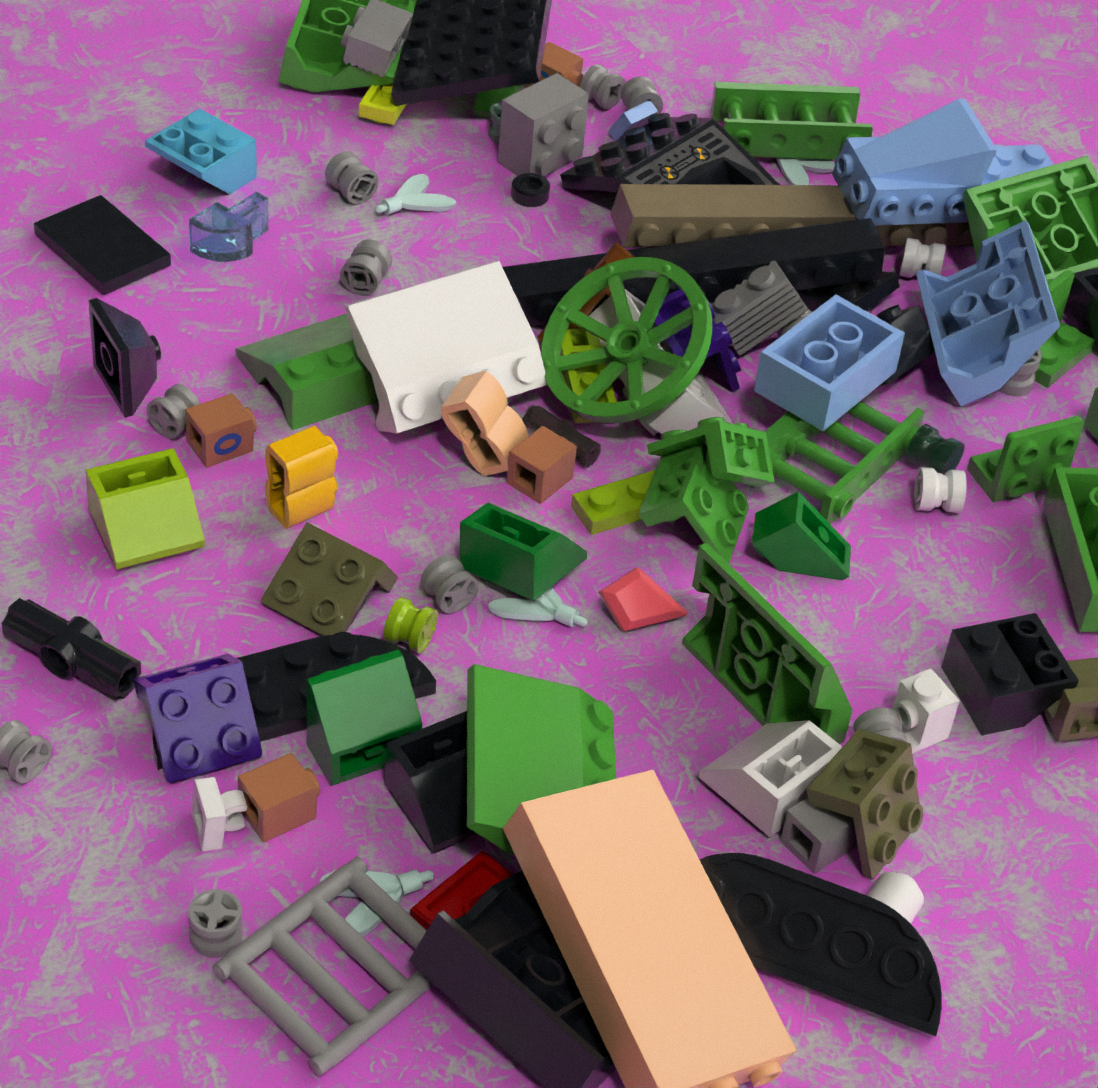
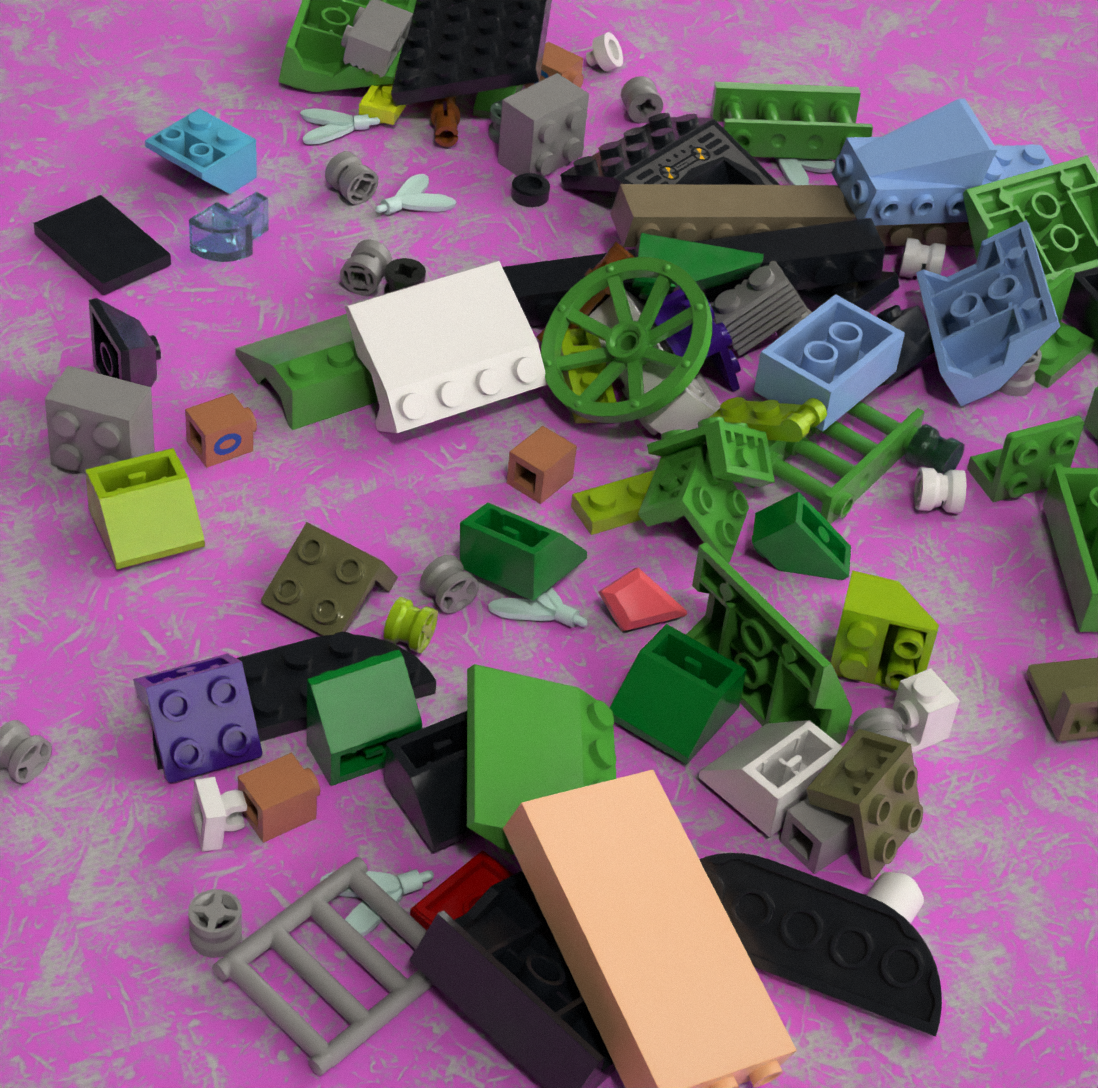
(71, 647): black piece -> none
(97, 420): none -> light grey brick
(168, 413): light grey wheel -> none
(301, 476): yellow brick -> none
(335, 124): none -> light aqua piece
(403, 274): none -> pearl dark grey wheel
(445, 120): none -> dark orange pin
(484, 422): light nougat brick -> none
(587, 449): clear smoke axle -> none
(602, 86): light grey wheel -> none
(605, 52): none -> white tile
(631, 119): light blue tile -> none
(678, 693): none -> green slope
(703, 262): none -> green slope
(778, 420): none -> lime plate
(882, 633): none -> lime slope
(1006, 671): black slope -> none

